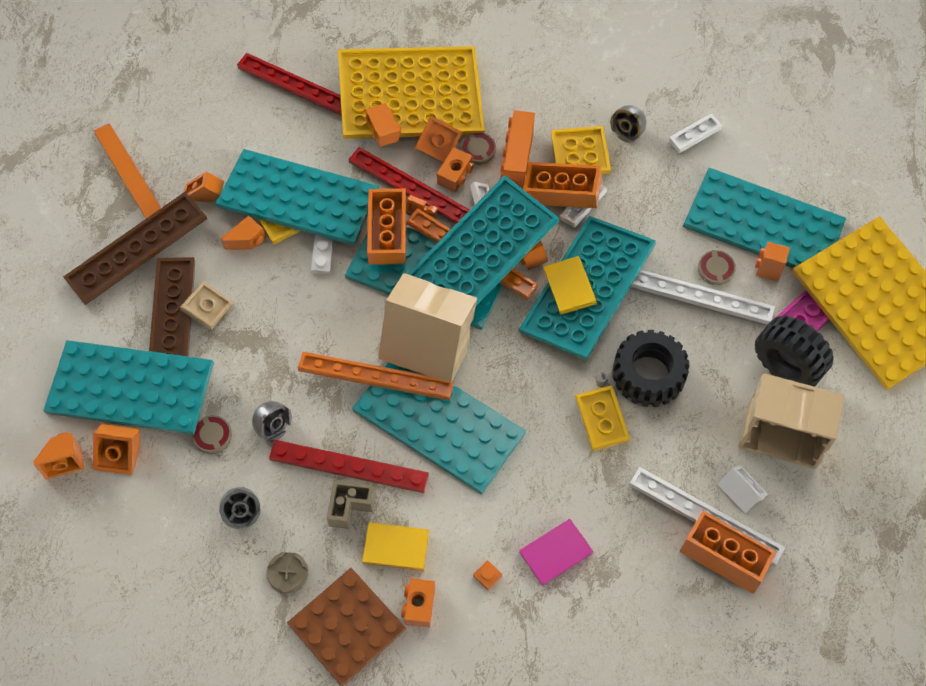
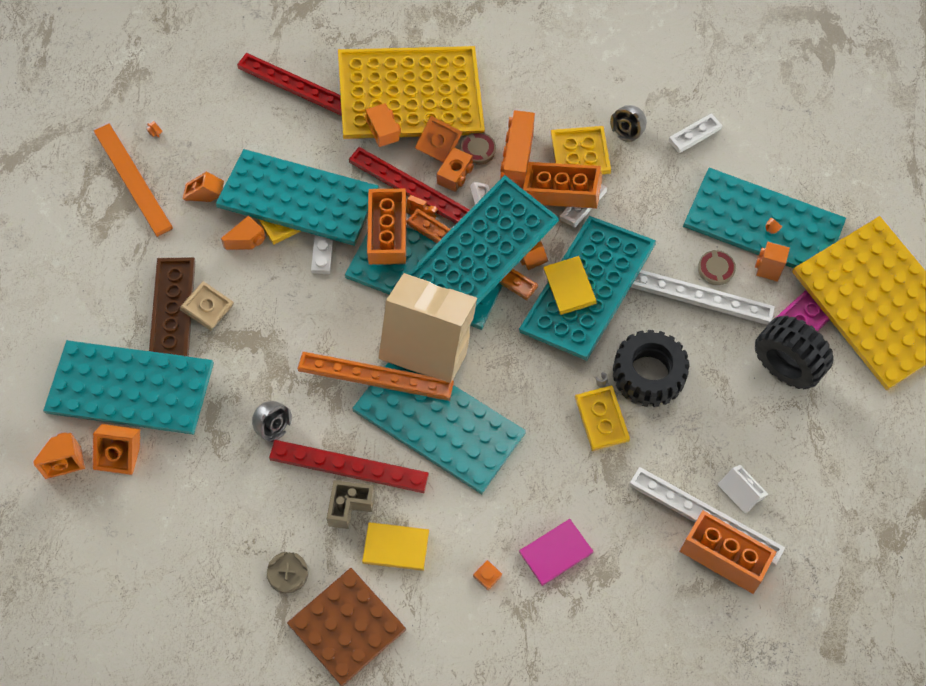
(135, 248): reddish brown plate -> none
(154, 129): none -> orange plate
(212, 434): dark tan tile -> none
(239, 508): flat silver cylinder -> none
(419, 615): orange brick -> none
(772, 226): none -> orange hinge
(791, 421): tan tile -> none

